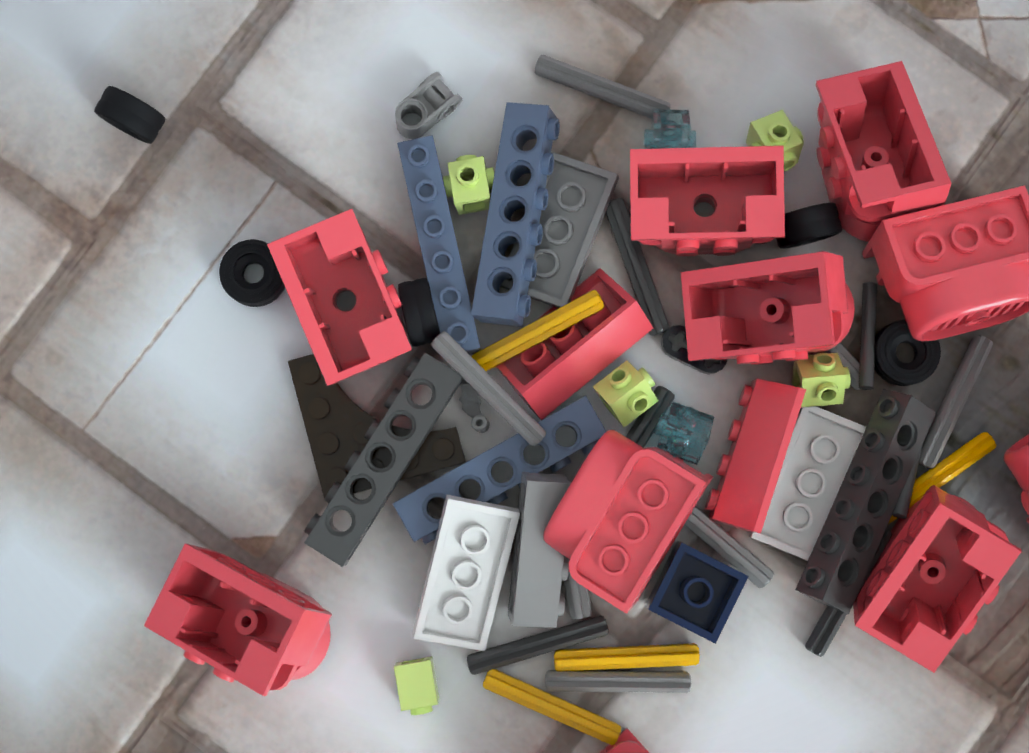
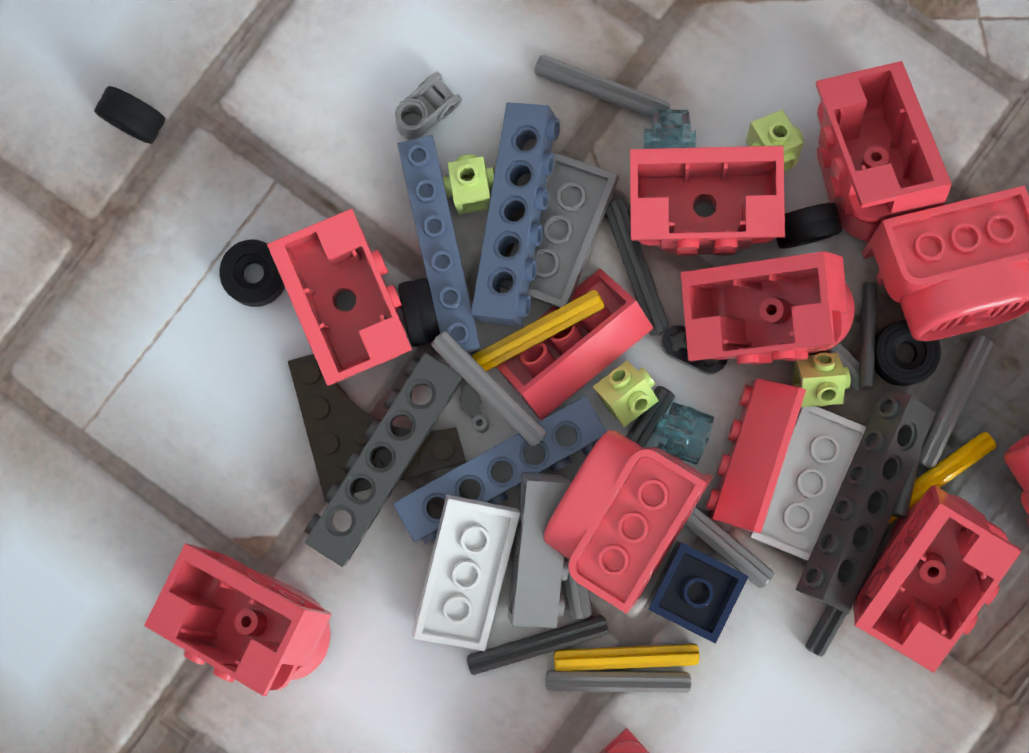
(417, 685): yellowish green brick -> none
(552, 706): yellow axle -> none

